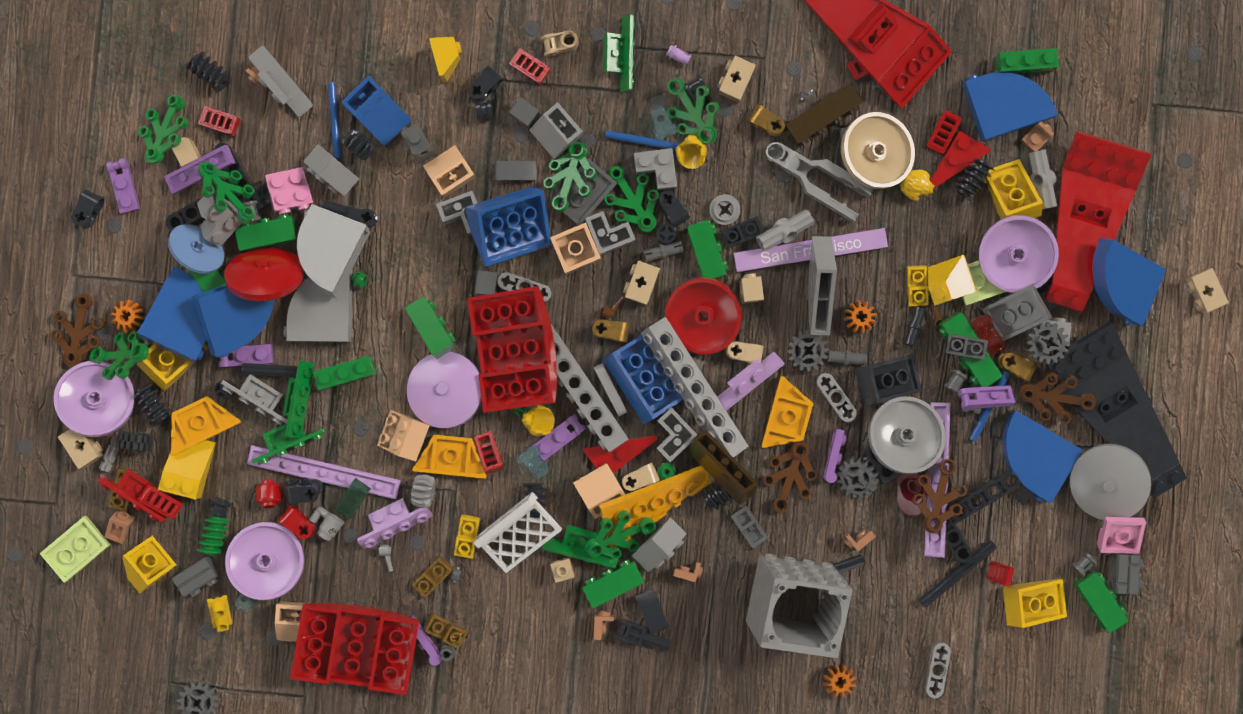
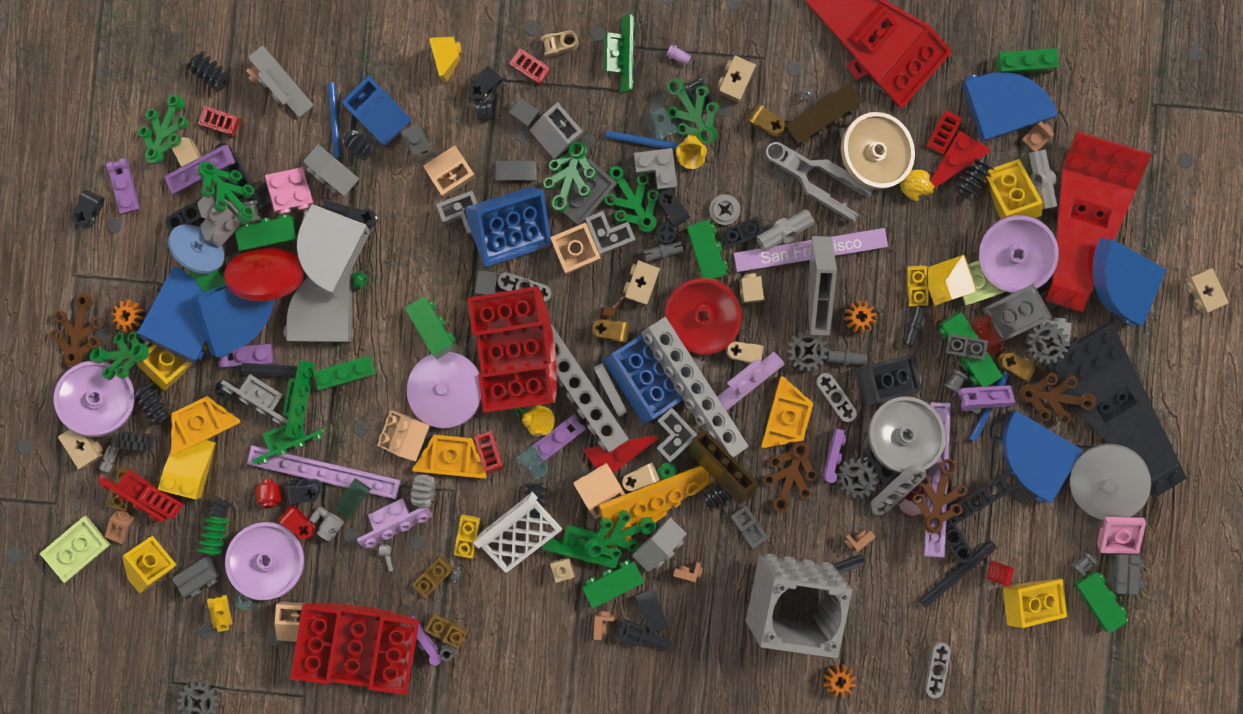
(912, 476): none -> light grey beam

